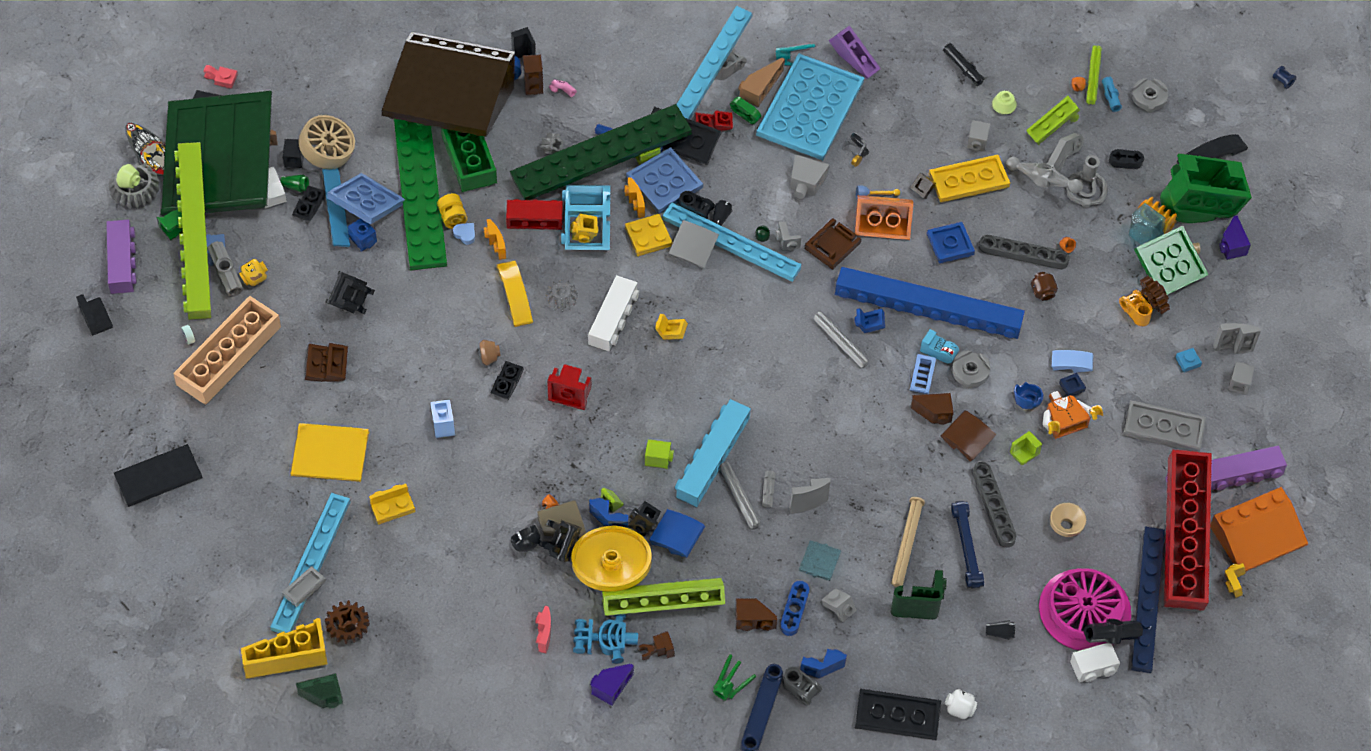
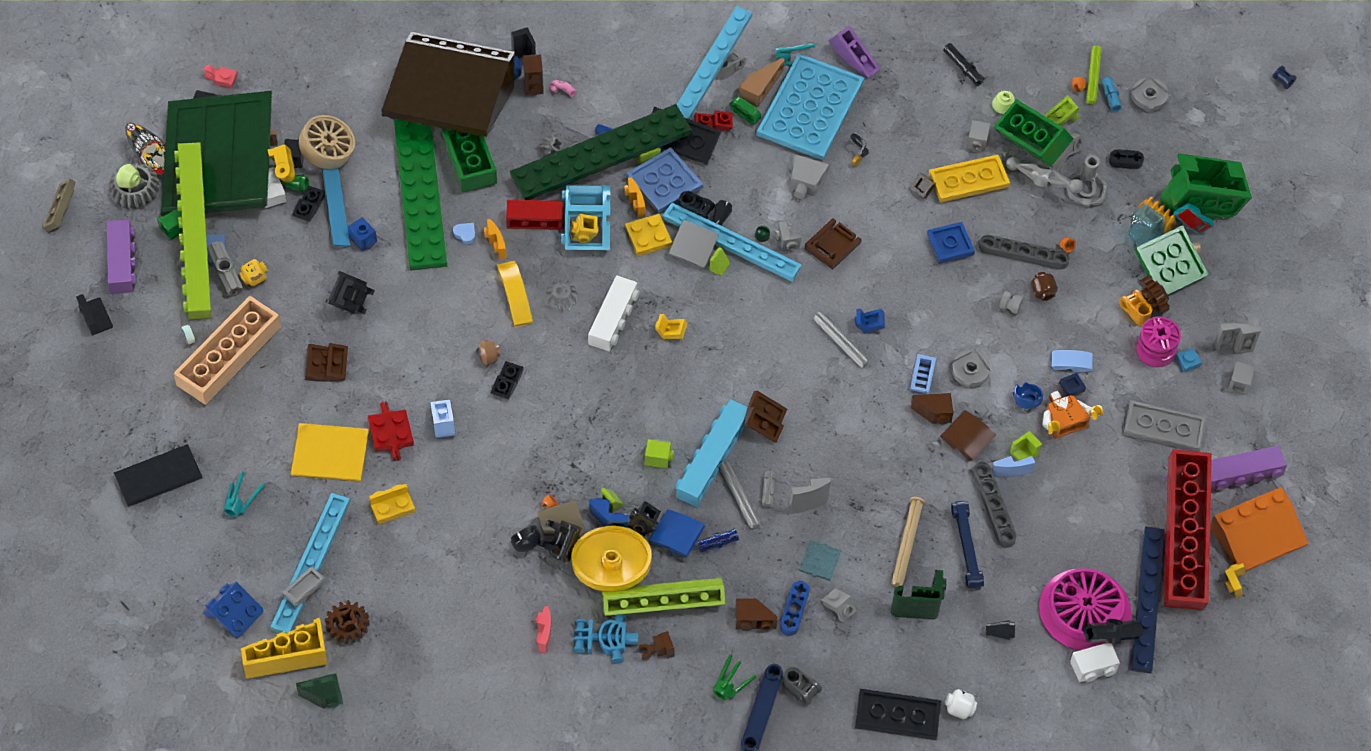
(59, 205): none -> dark tan plate
(234, 504): none -> teal plant
(234, 609): none -> blue bracket
(284, 163): none -> yellow leg
(365, 198): medium blue plate -> none
(390, 431): none -> red plate
(452, 210): yellow wheel -> none
(566, 388): red panel -> none
(611, 682): dark purple slope -> none
(718, 540): none -> clear blue pin
(719, 262): none -> lime slope
(765, 416): none -> reddish brown slope
(832, 662): blue slope -> none
(864, 191): hinge -> none
(883, 217): orange slope -> none
(929, 302): blue brick -> none
(939, 347): medium azure leg -> none
(1007, 467): none -> light blue slope
(1011, 302): none -> light grey wheel
(1033, 133): none -> green brick
(1071, 513): tan piece -> none
(1158, 341): none -> dark pink wheel
(1192, 218): none -> slope
(1220, 147): black slope -> none
(1234, 240): dark purple slope -> none

